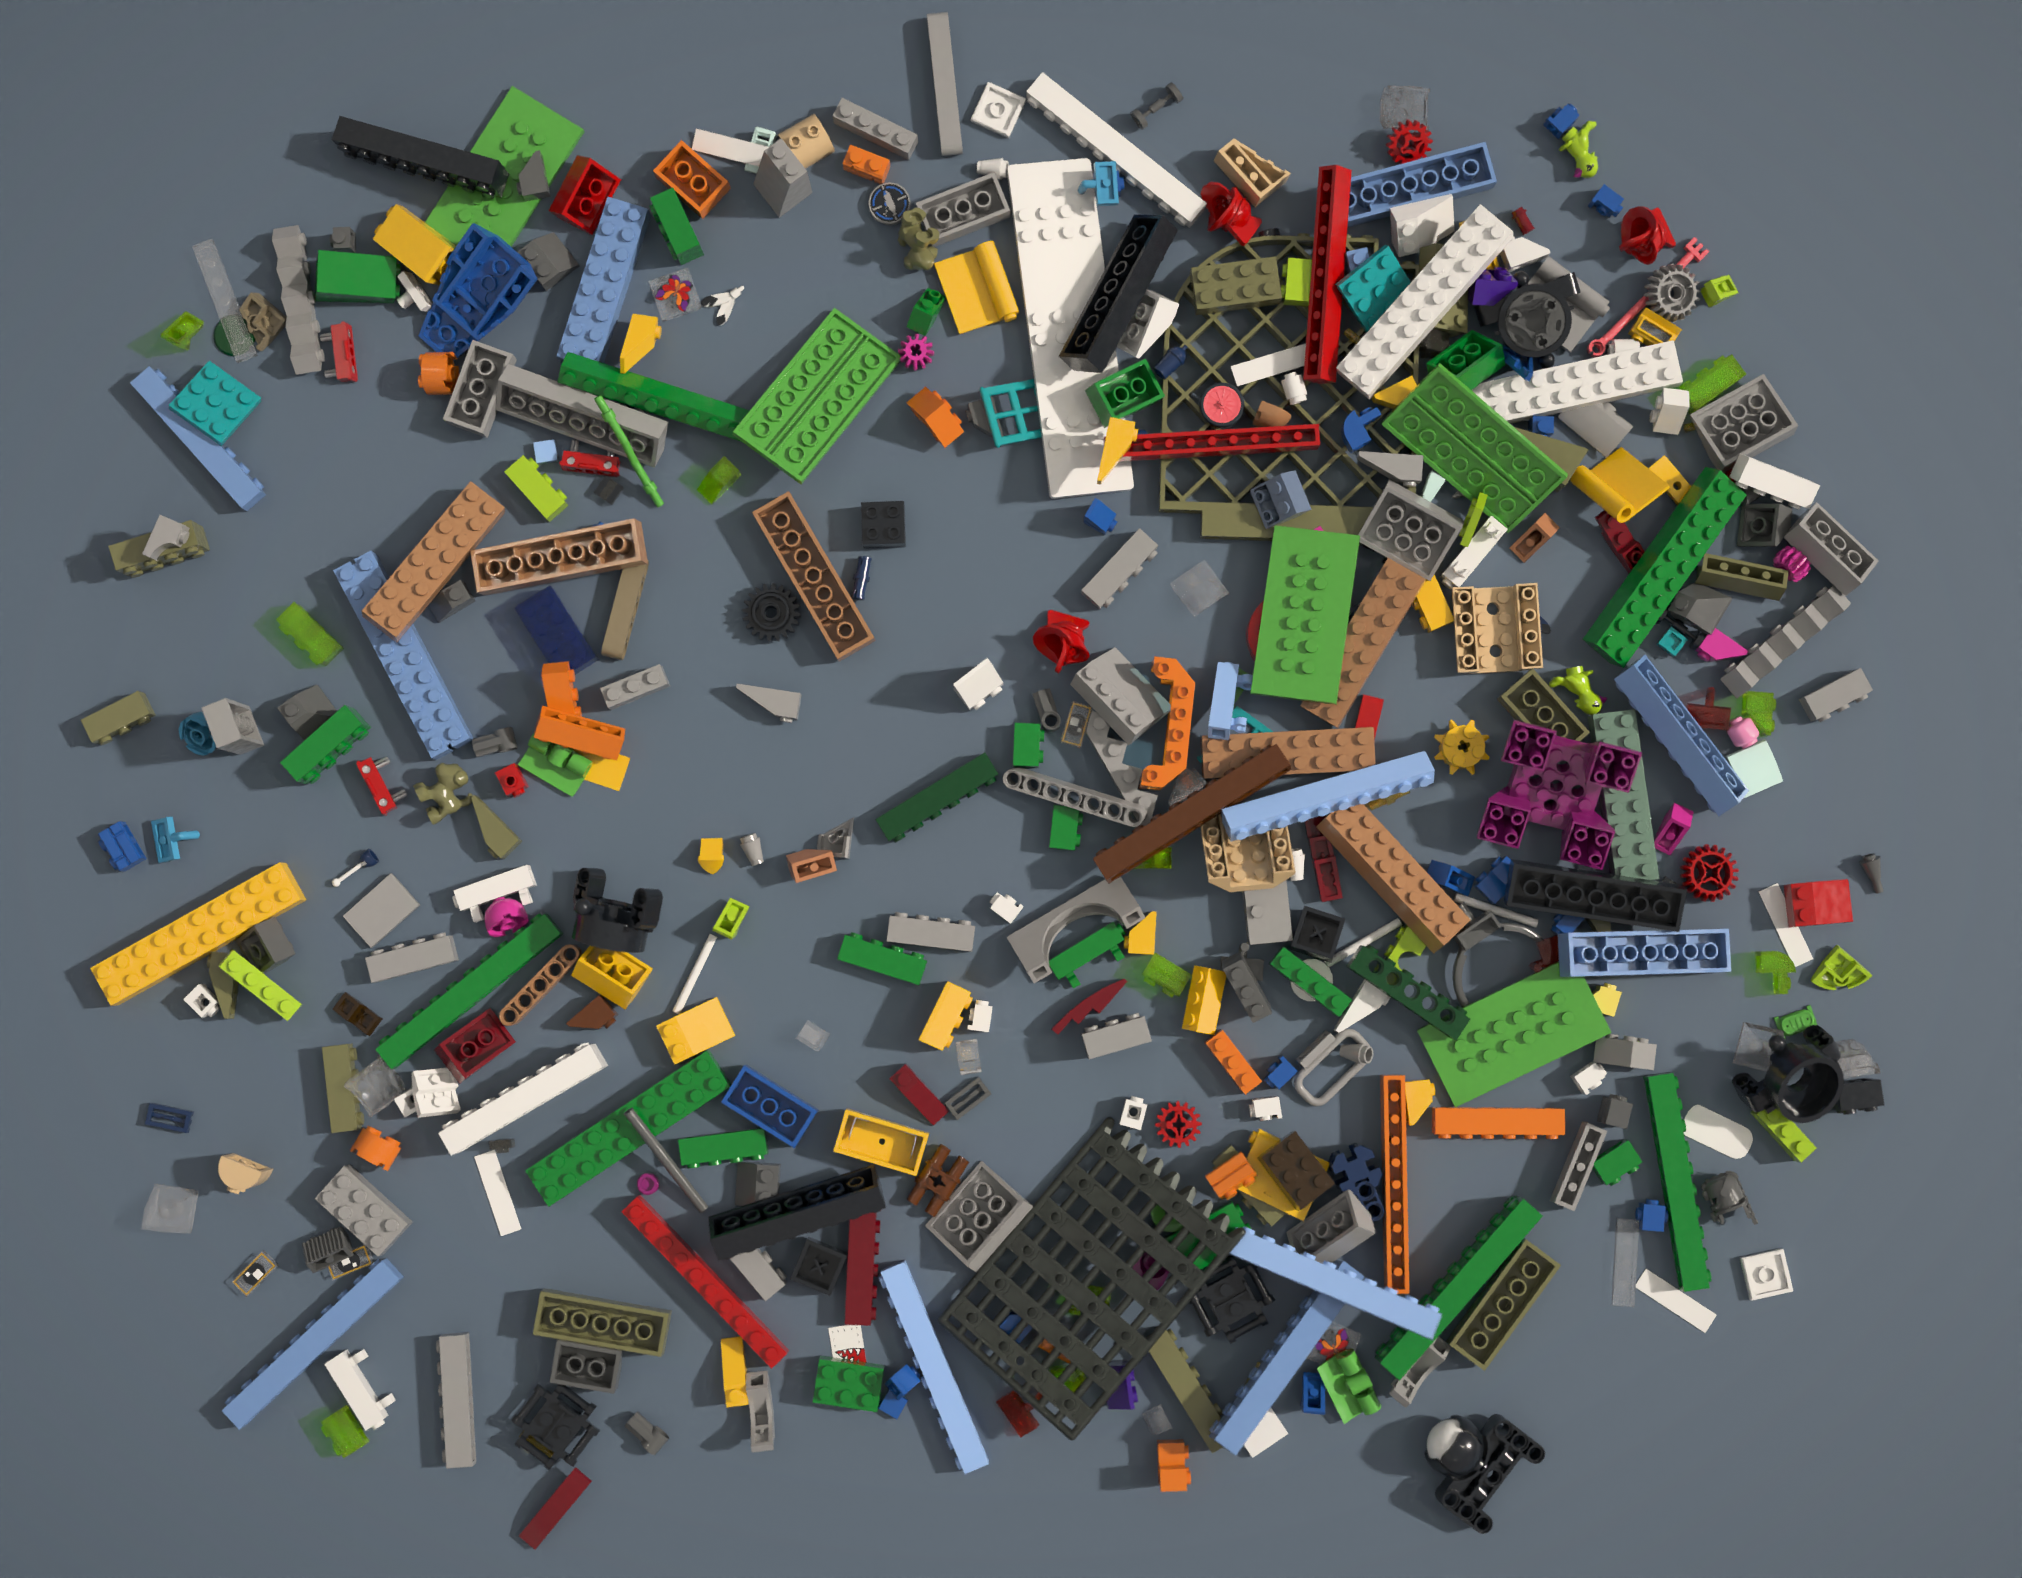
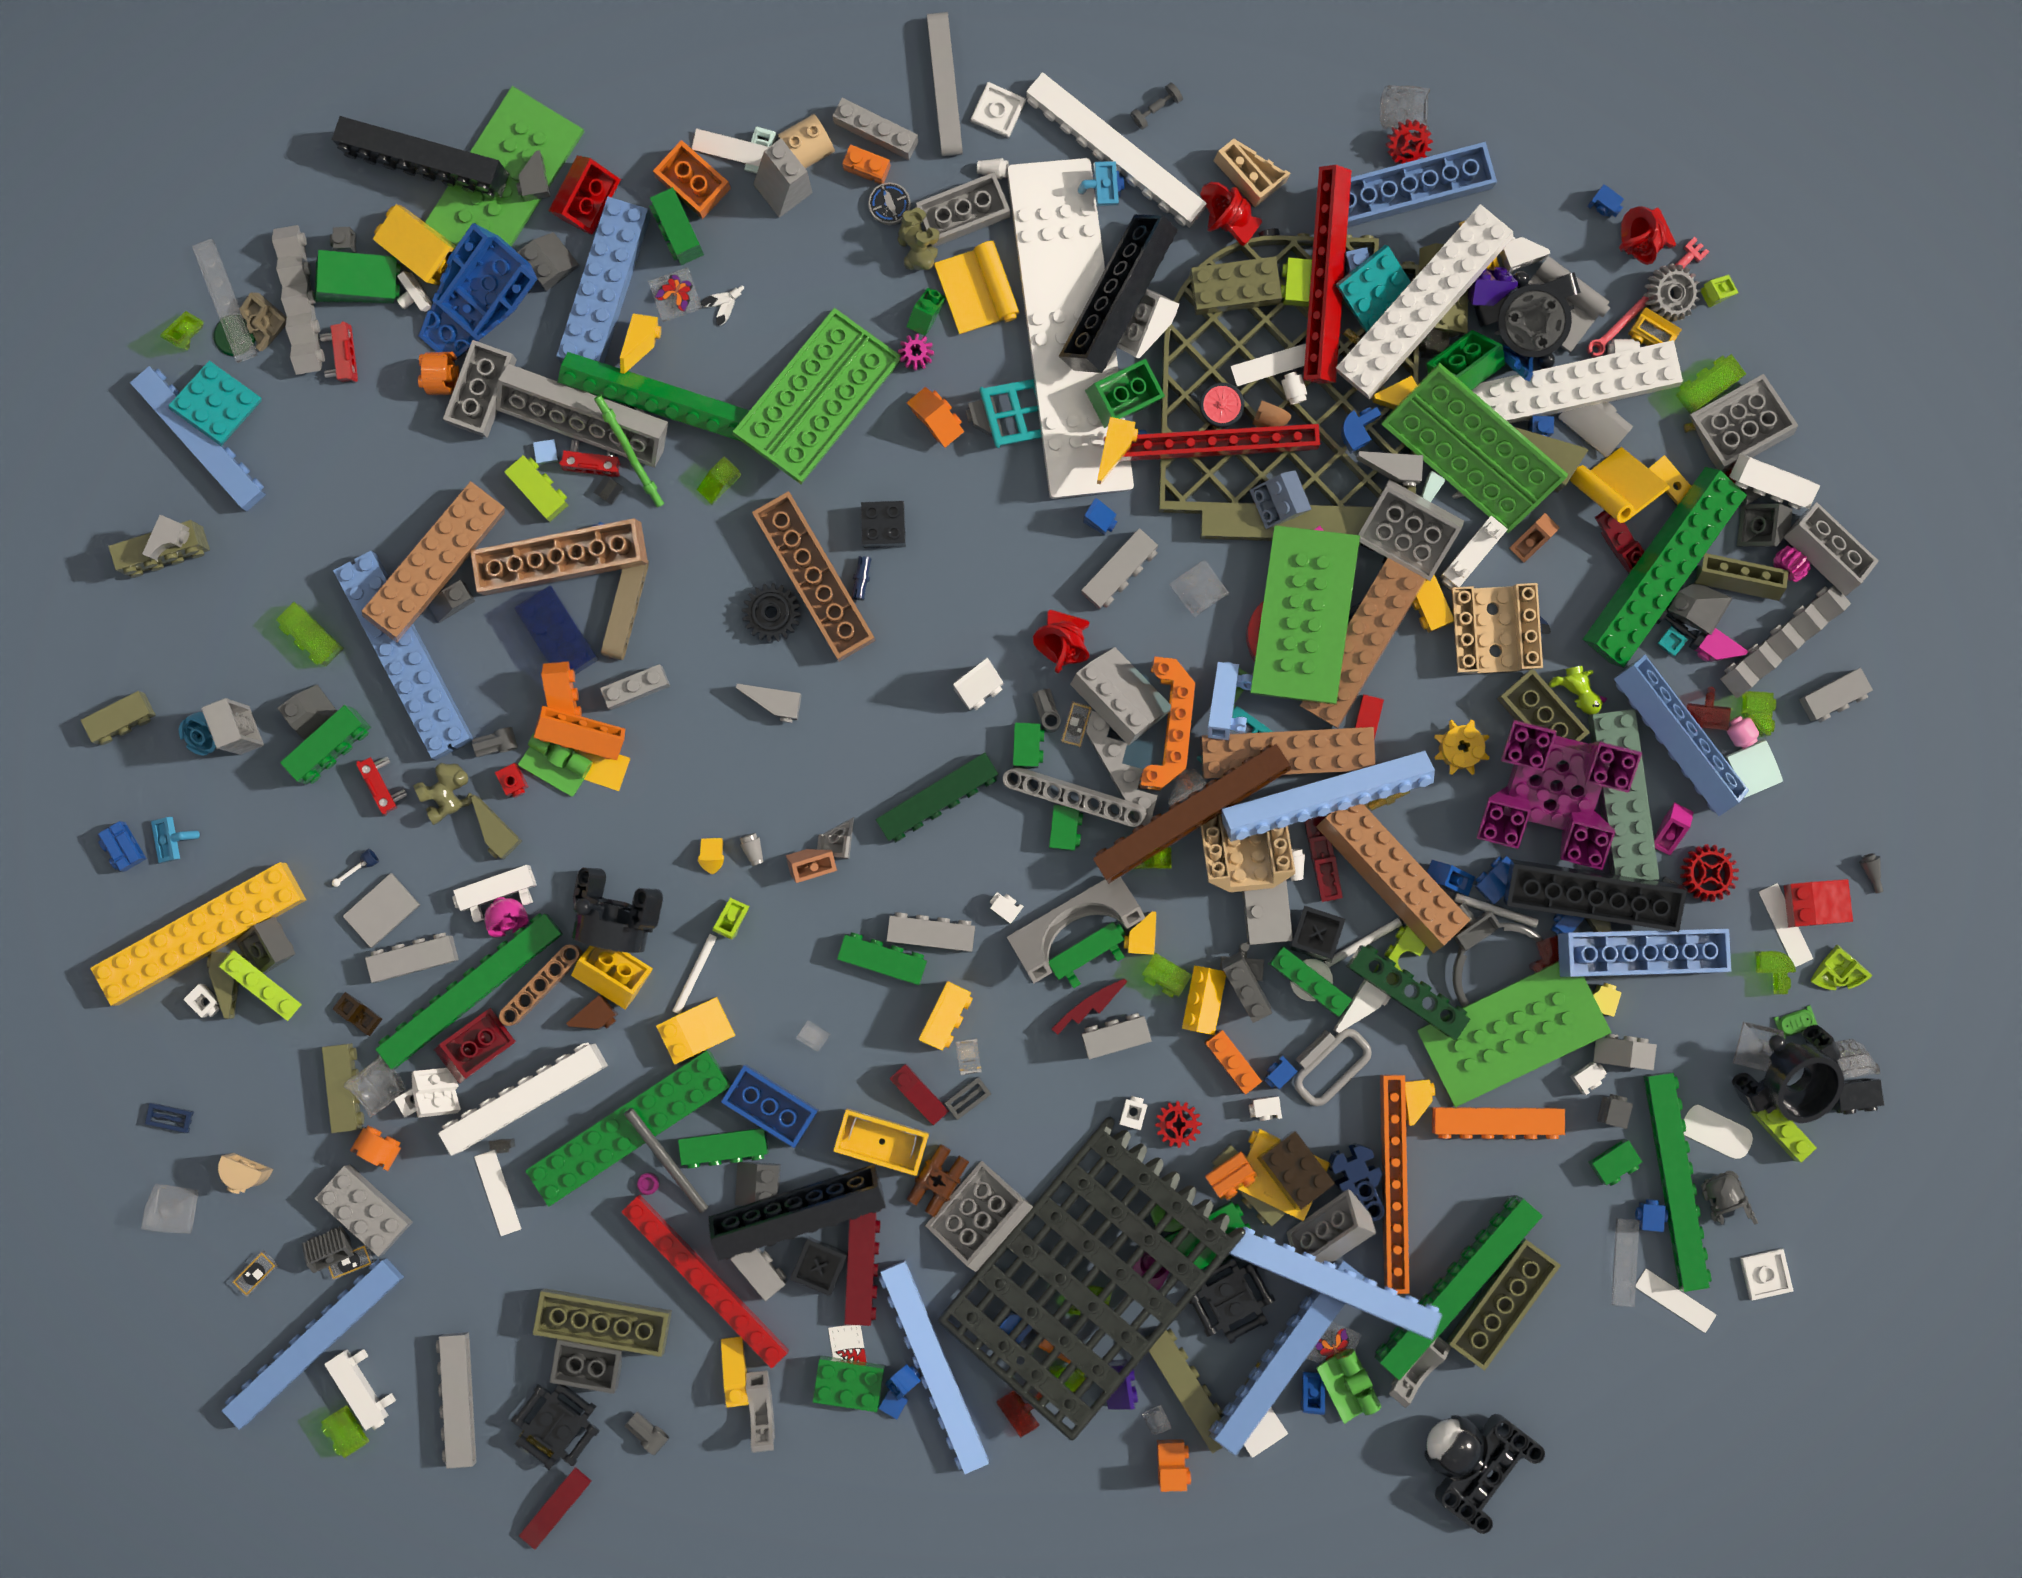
(980, 1016): white brick -> none
(1170, 361): dark blue piece -> none
(1357, 1052): light grey cone -> none
(1421, 223): white slope -> none
(1472, 519): lime plate -> none
(1522, 220): dark red pin -> none
(1561, 120): blue brick -> none
(1577, 145): lime animal -> none
(1578, 1165): light grey brick -> none
(1670, 411): white brick -> none

